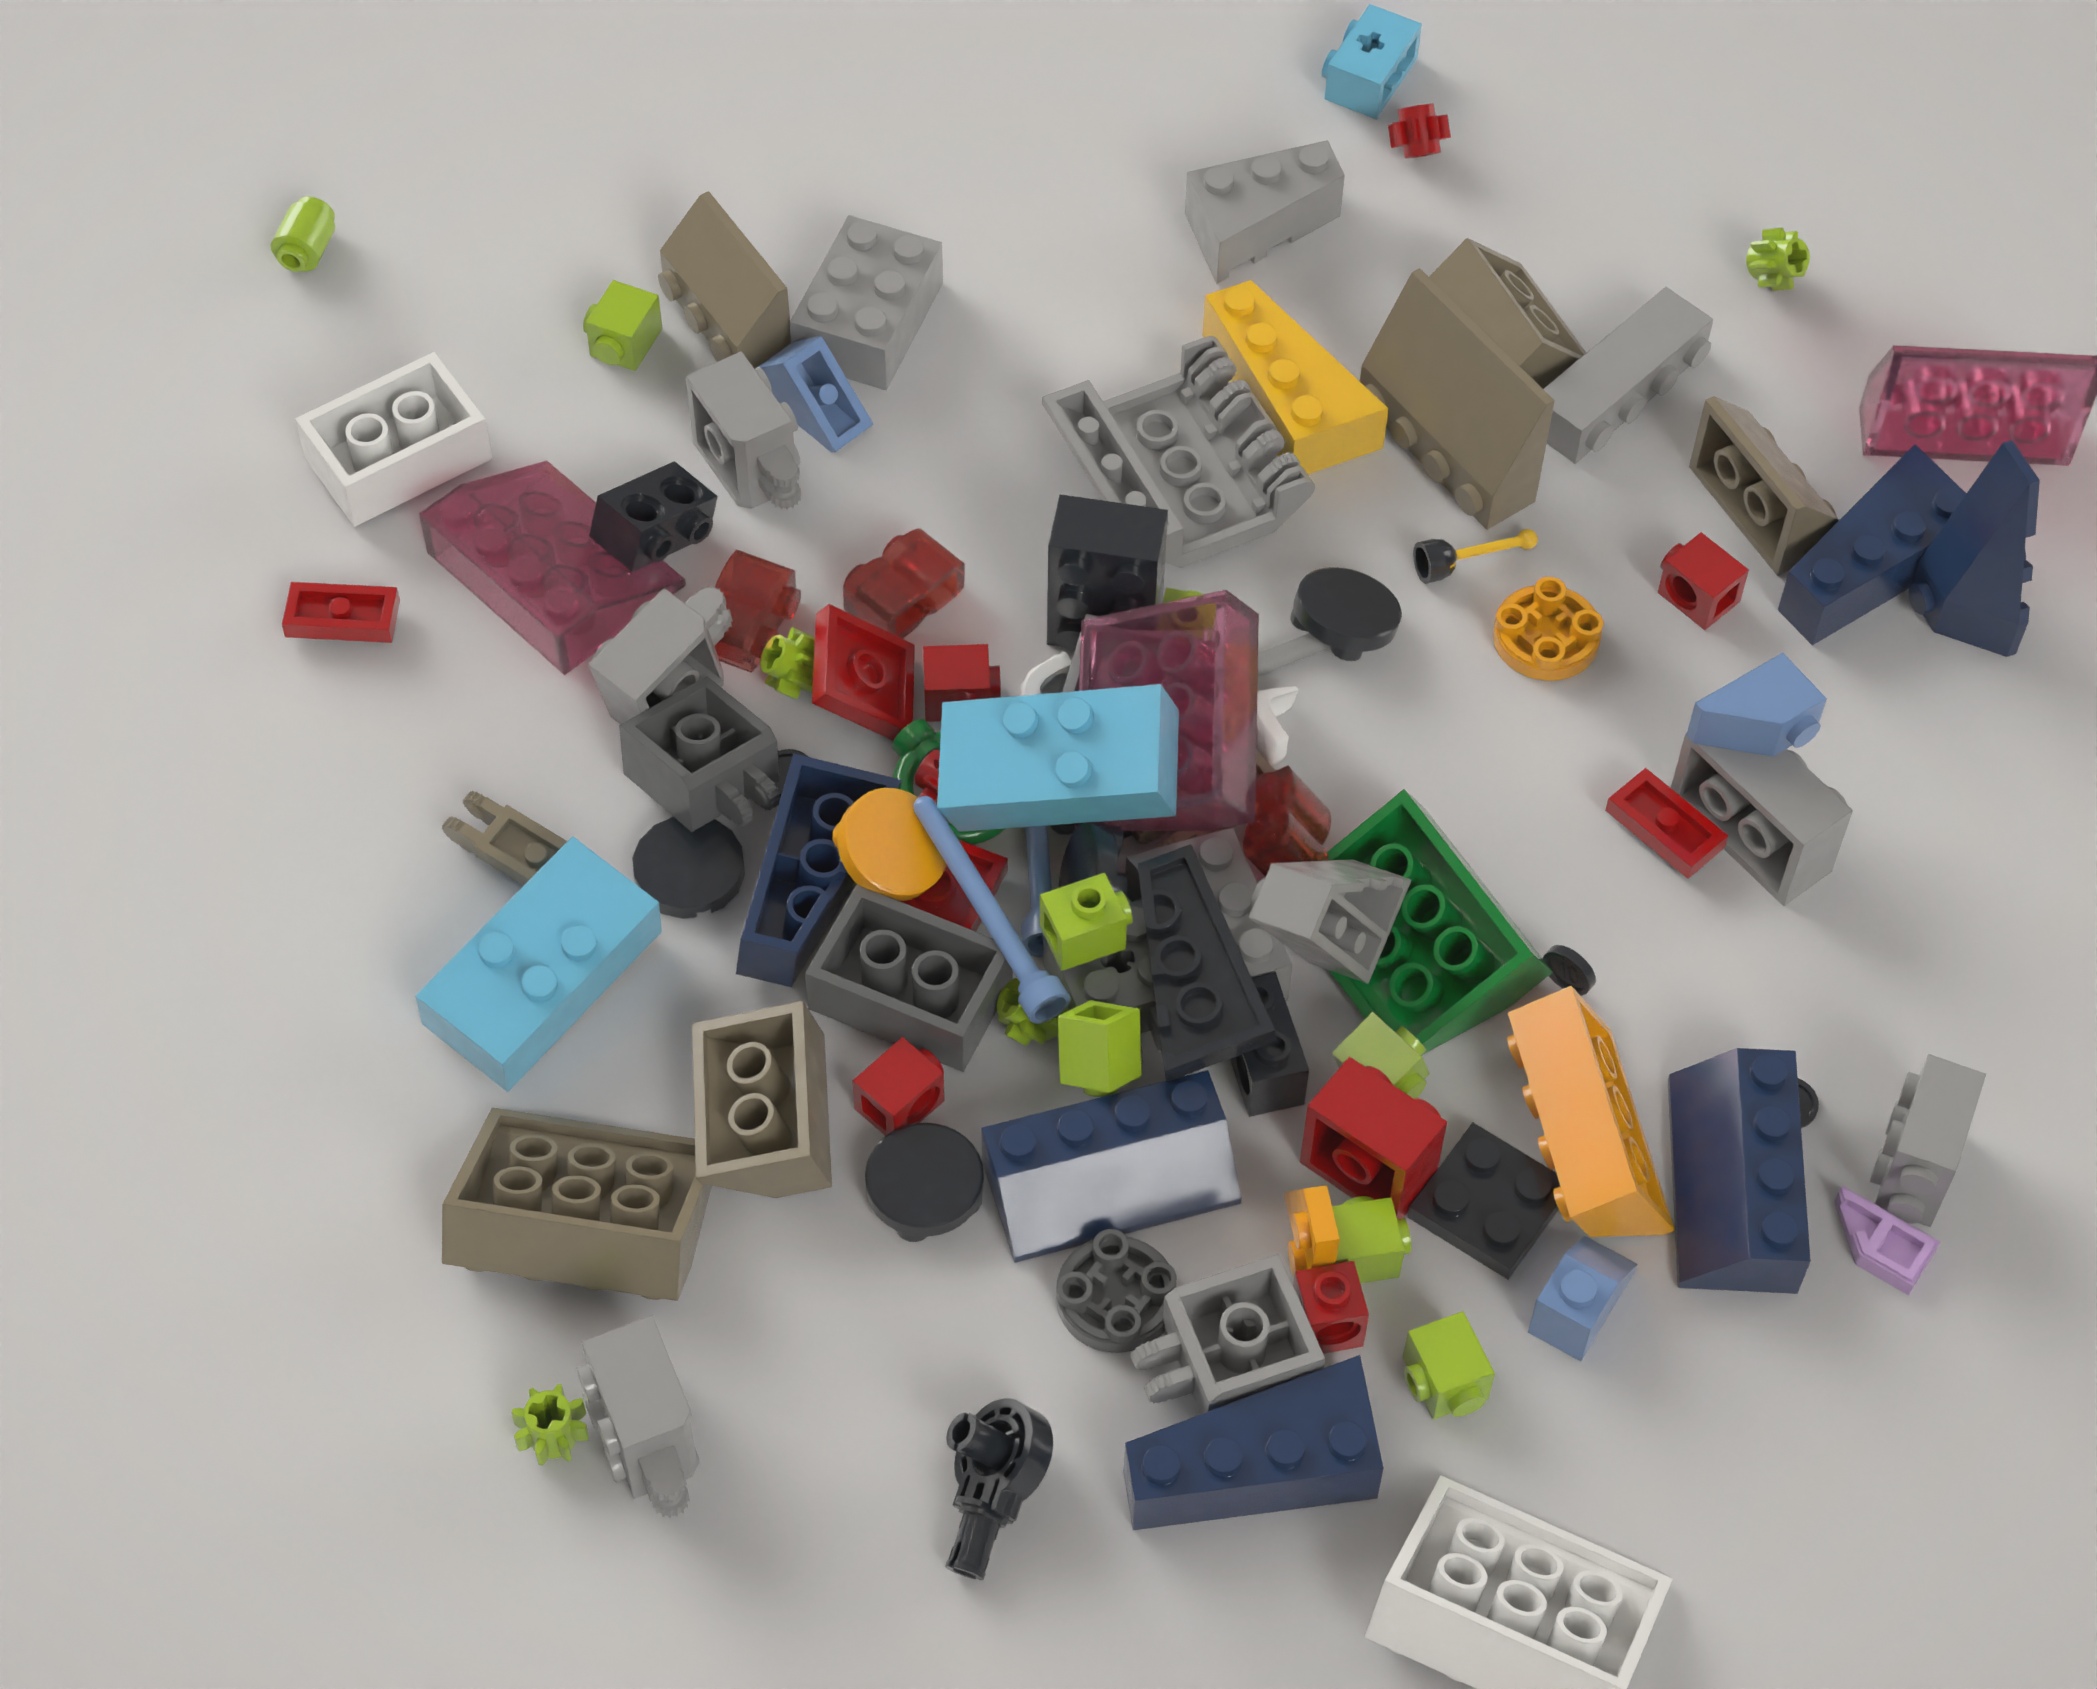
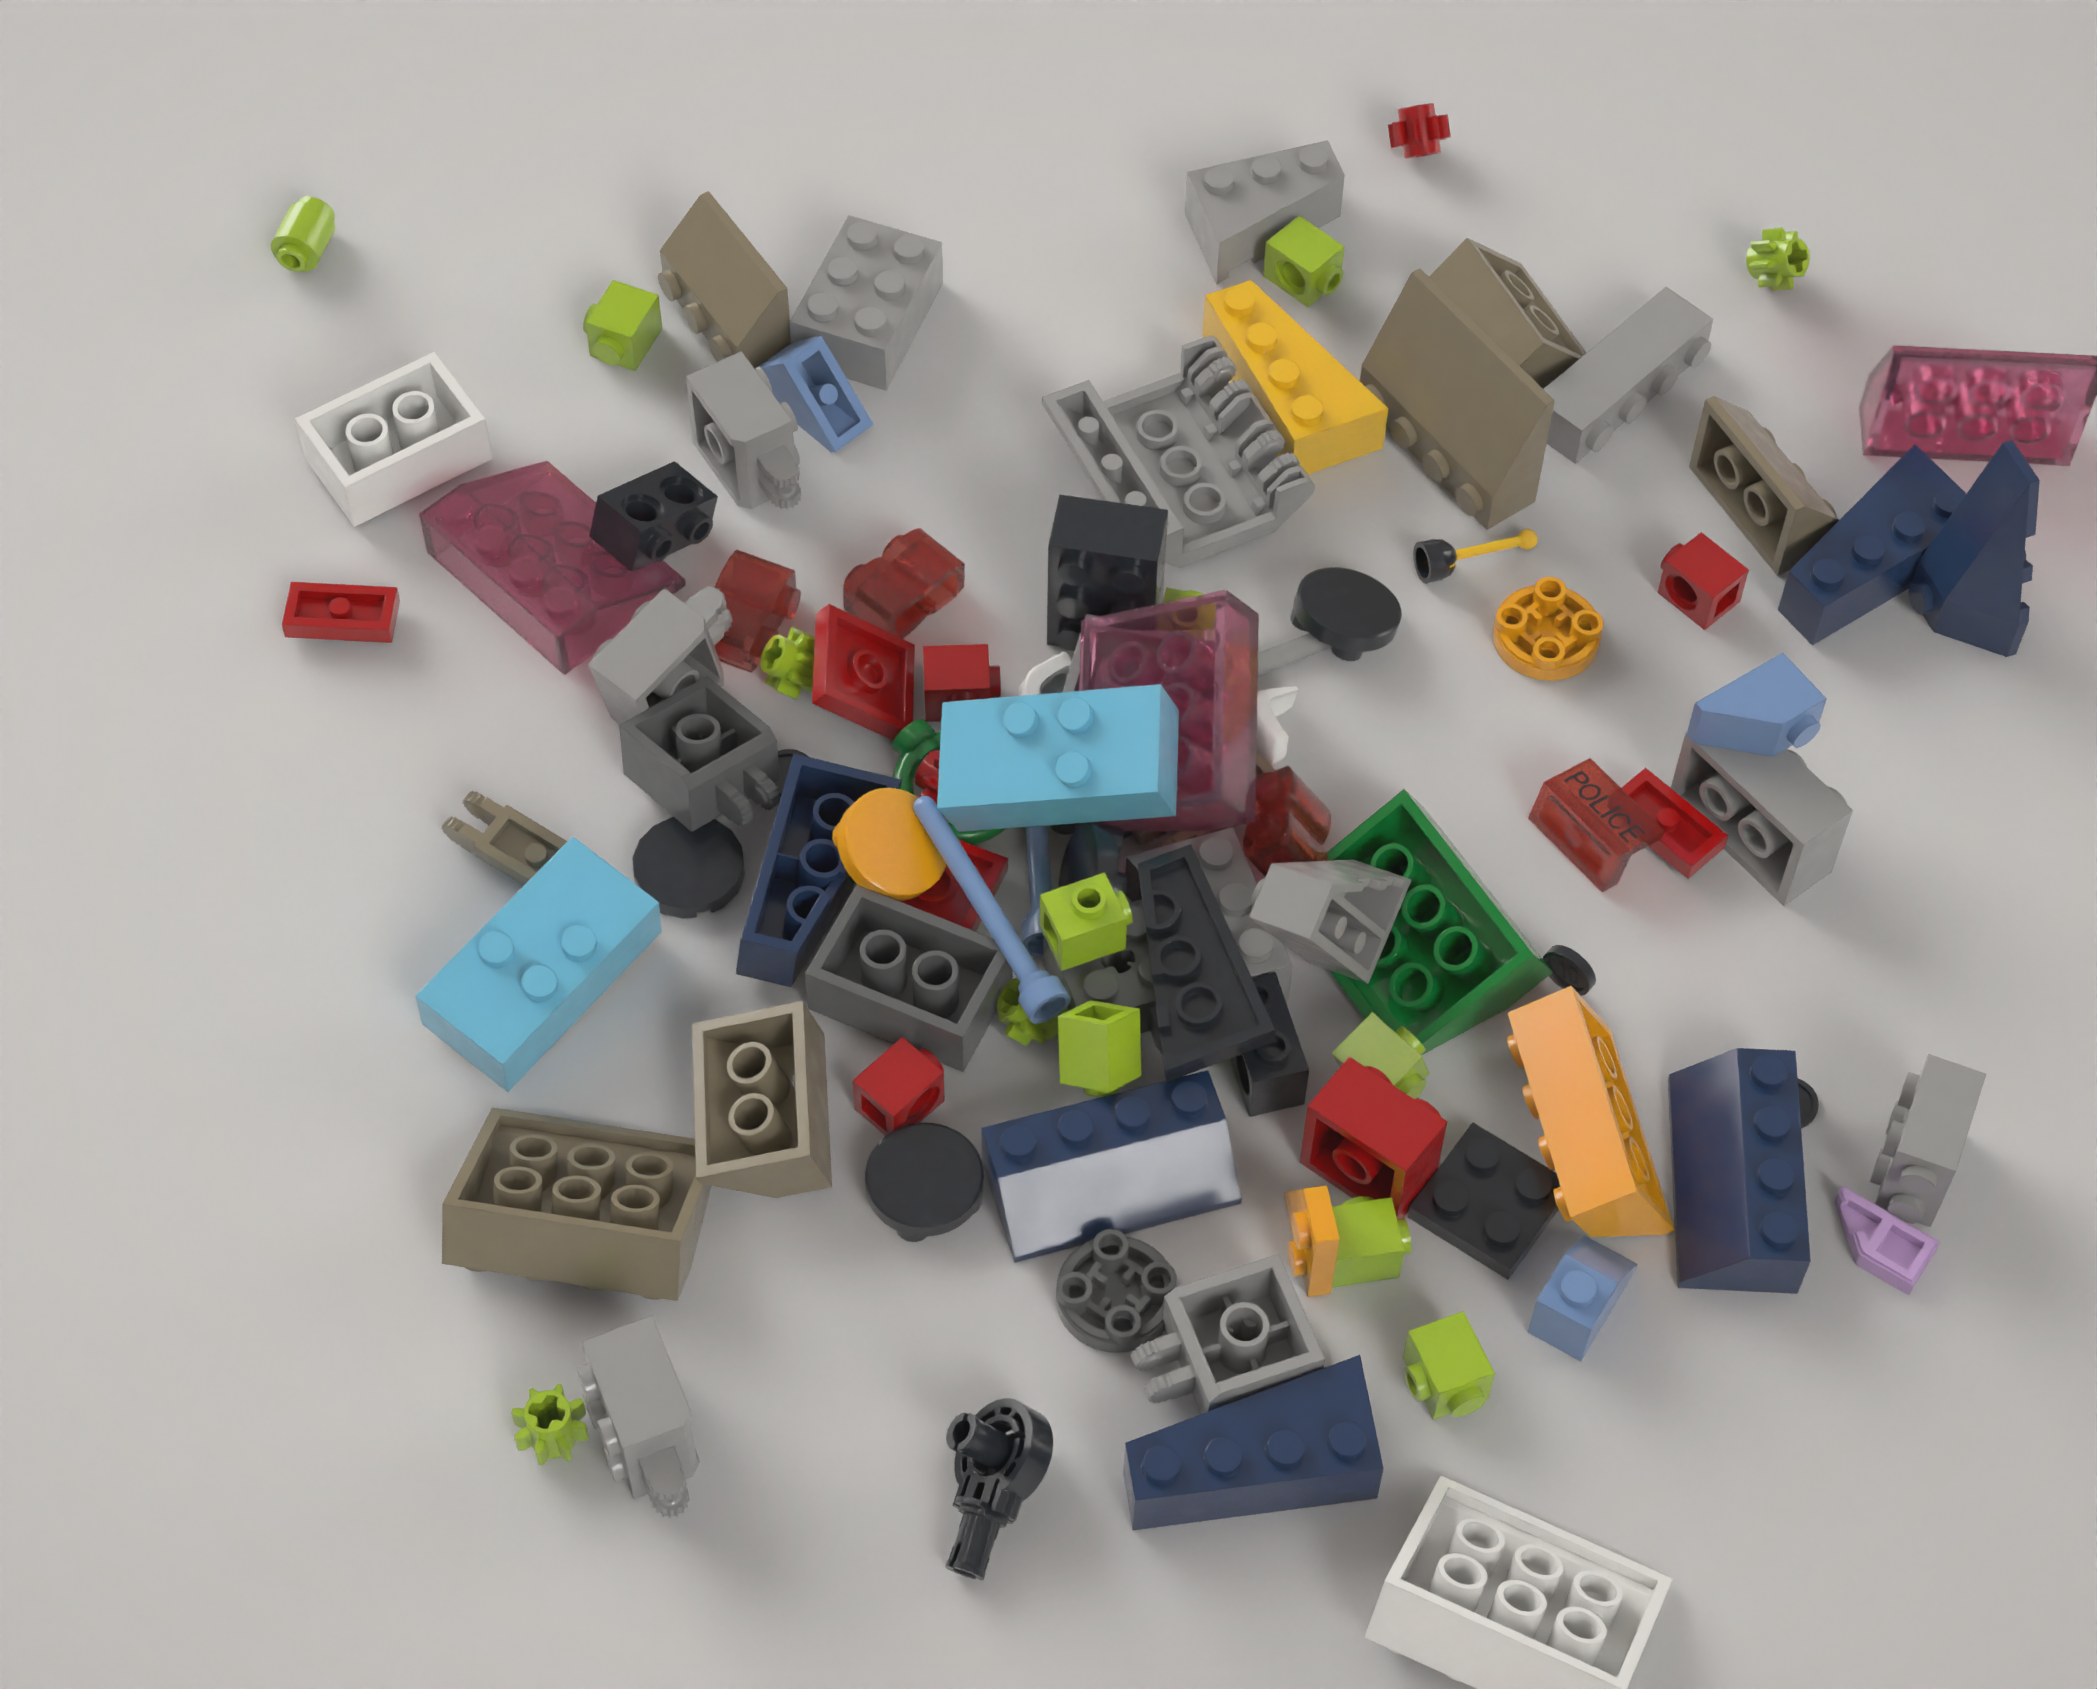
(1304, 261): none -> lime brick
(1333, 1305): red brick -> none
(1371, 61): medium azure brick -> none
(1593, 822): none -> clear red panel

